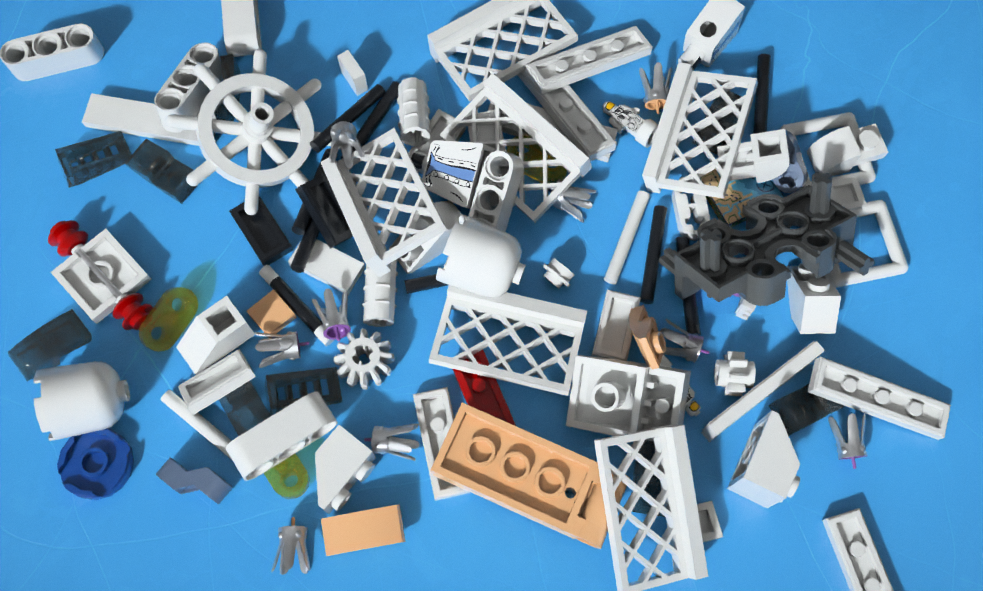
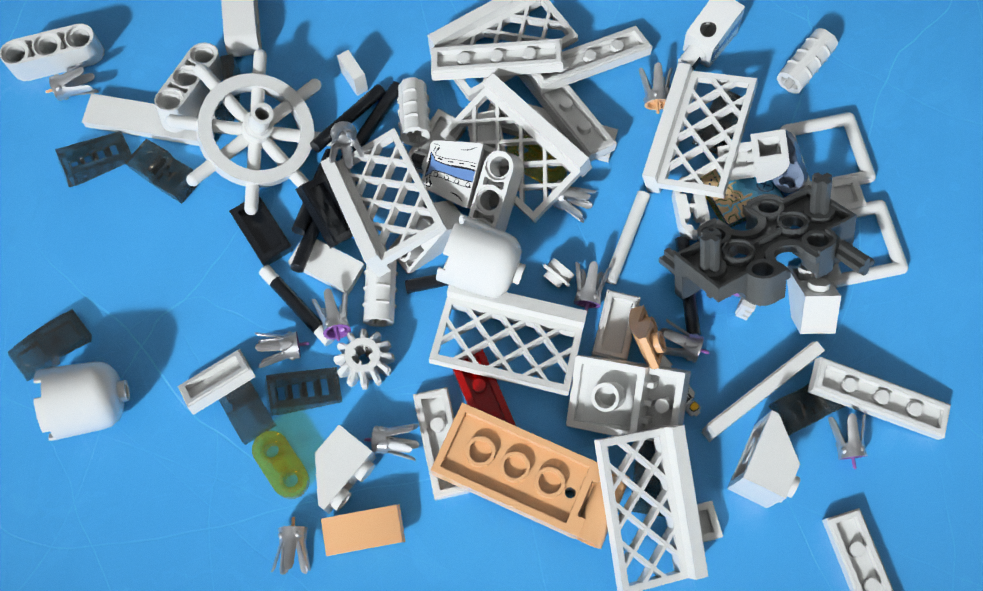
(71, 83): none -> flat silver piece
(95, 464): blue tile -> none
(100, 275): white plate -> none
(170, 321): clear yellow plate -> none
(189, 481): sand blue piece -> none
(197, 421): white bar -> none
(214, 335): white slope -> none
(271, 313): light nougat tile -> none
(281, 435): white beam -> none
(496, 58): none -> white tile
(590, 288): none -> flat silver piece
(626, 119): white piece -> none
(653, 254): black bar -> none
(734, 373): white gear -> none
(762, 93): black bar -> none
(807, 60): none -> white axle
(846, 148): white brick -> none

